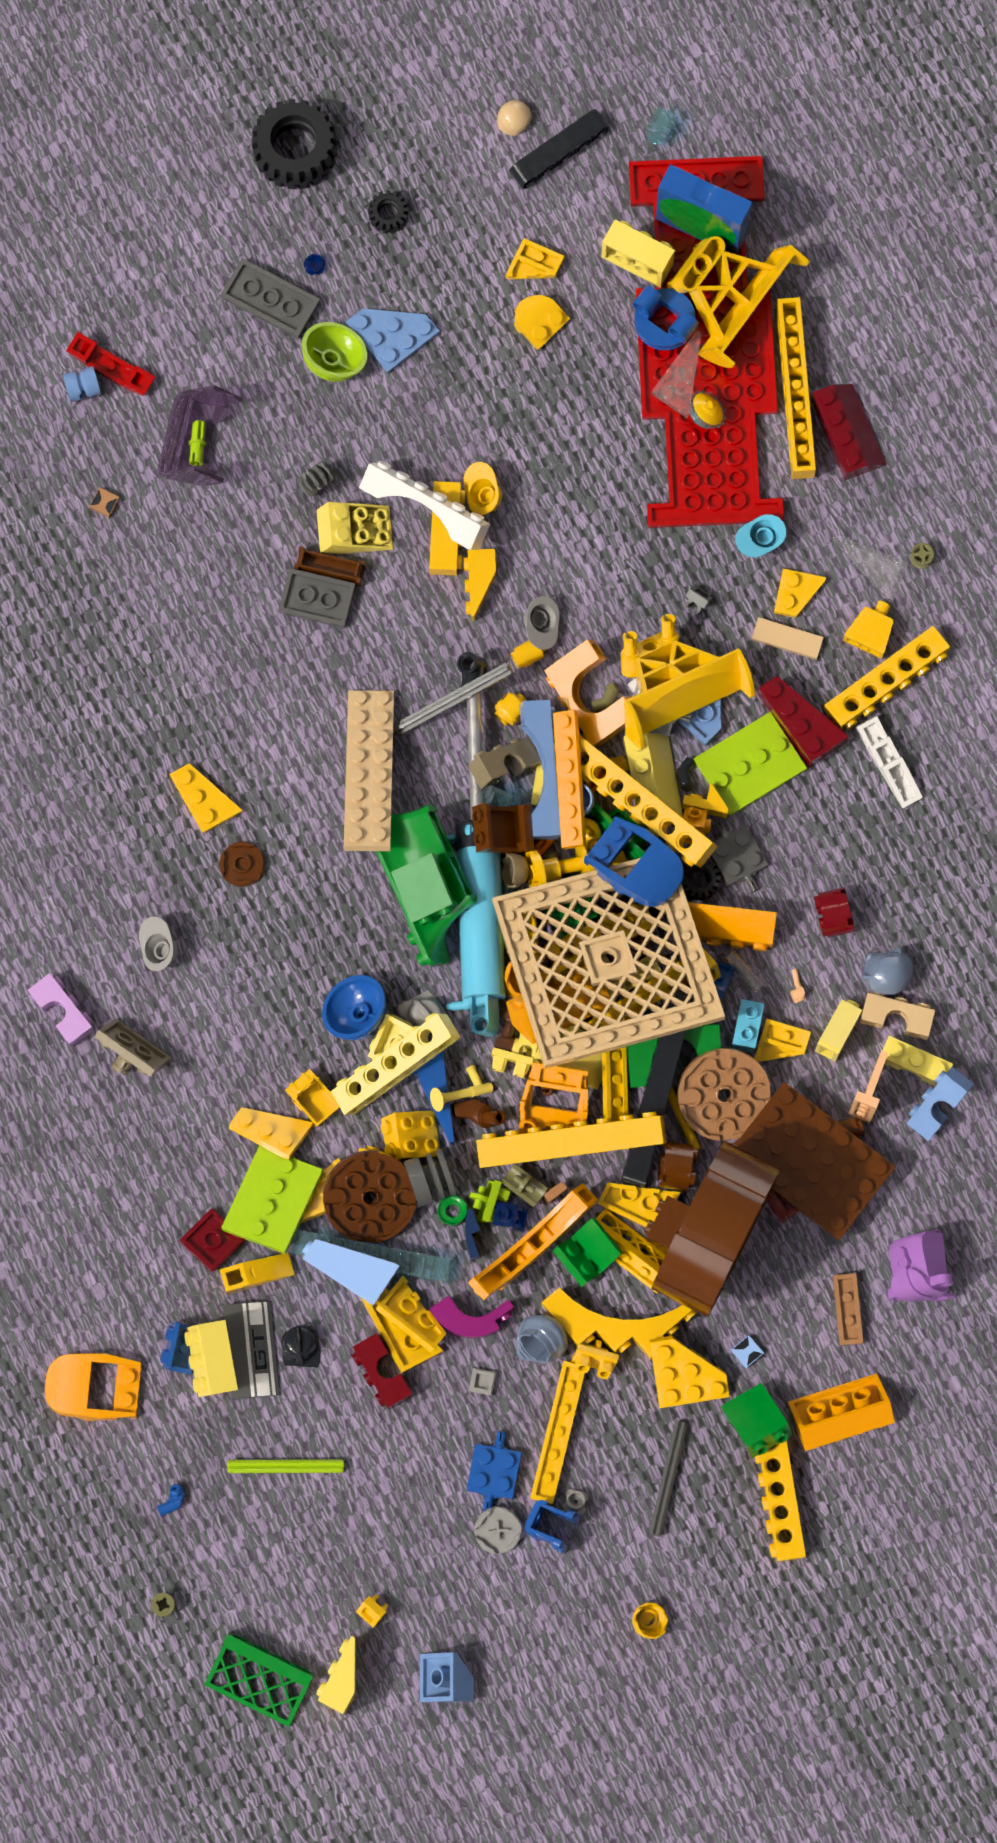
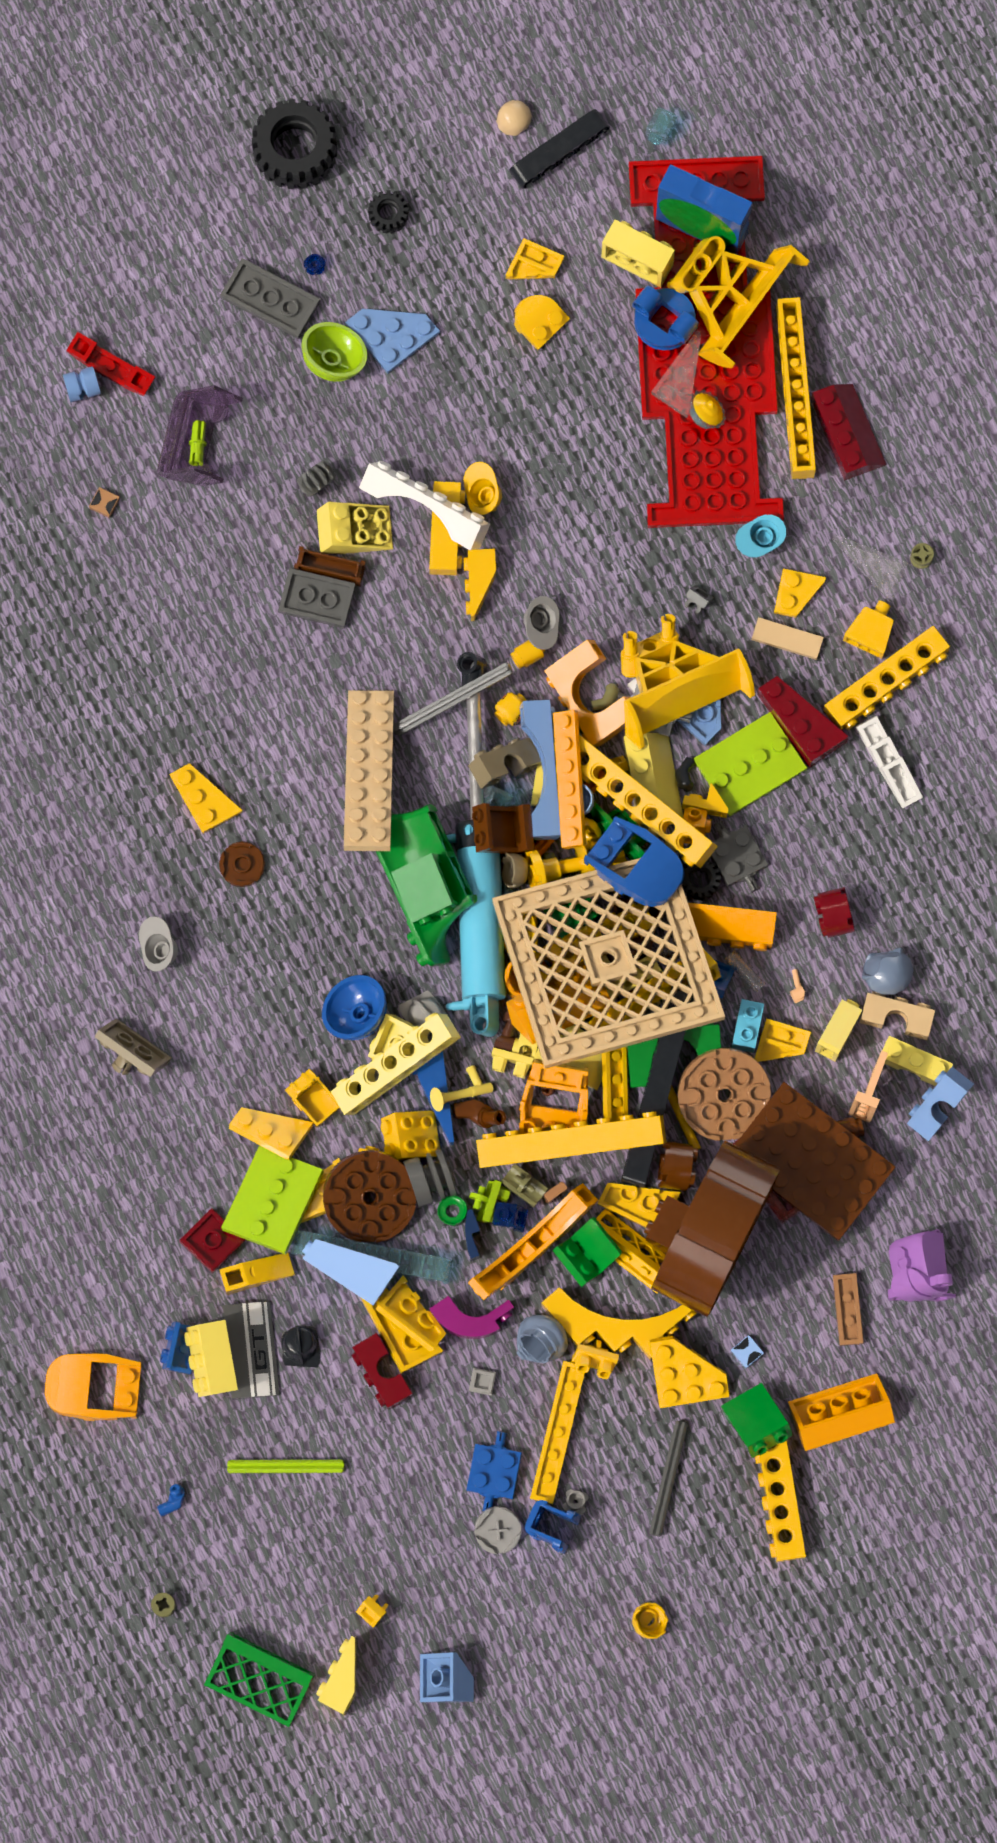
(50, 993): lavender arch -> none

